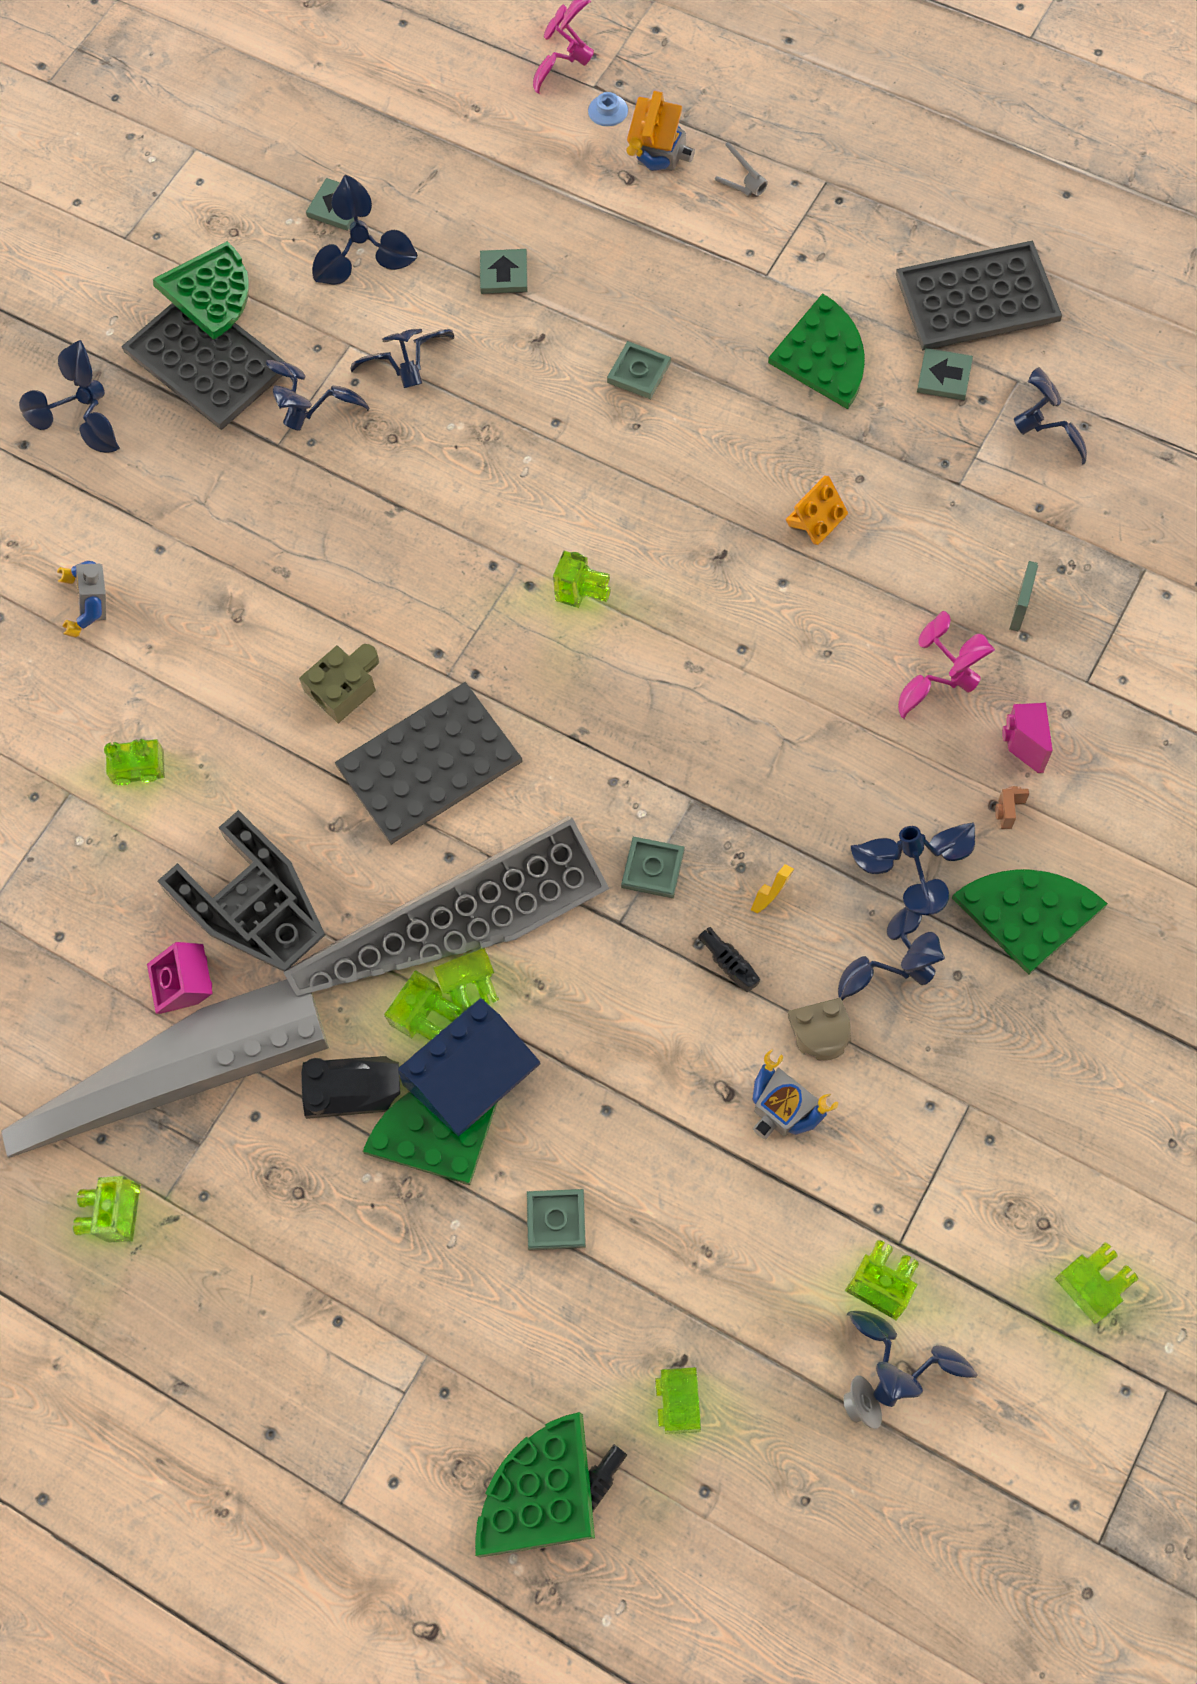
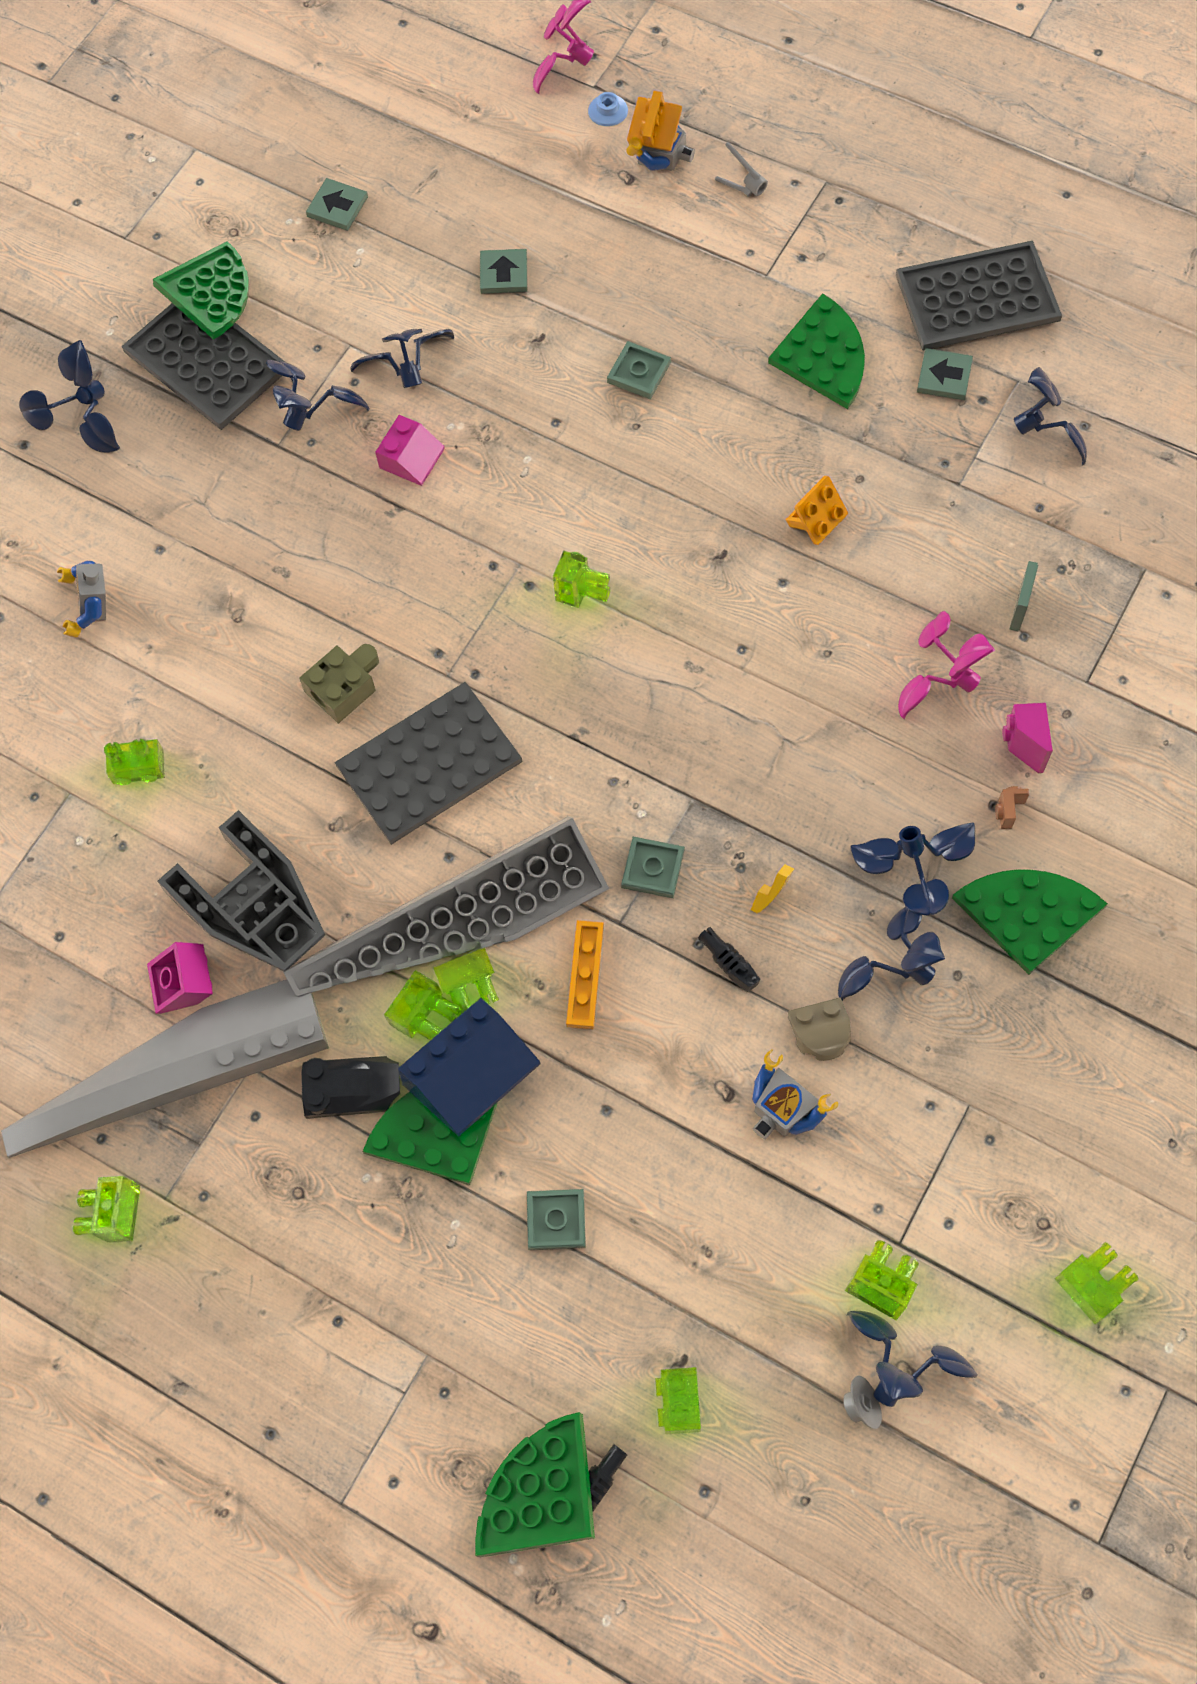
(349, 202): dark blue plant -> none
(409, 450): none -> dark pink slope
(585, 975): none -> light orange plate

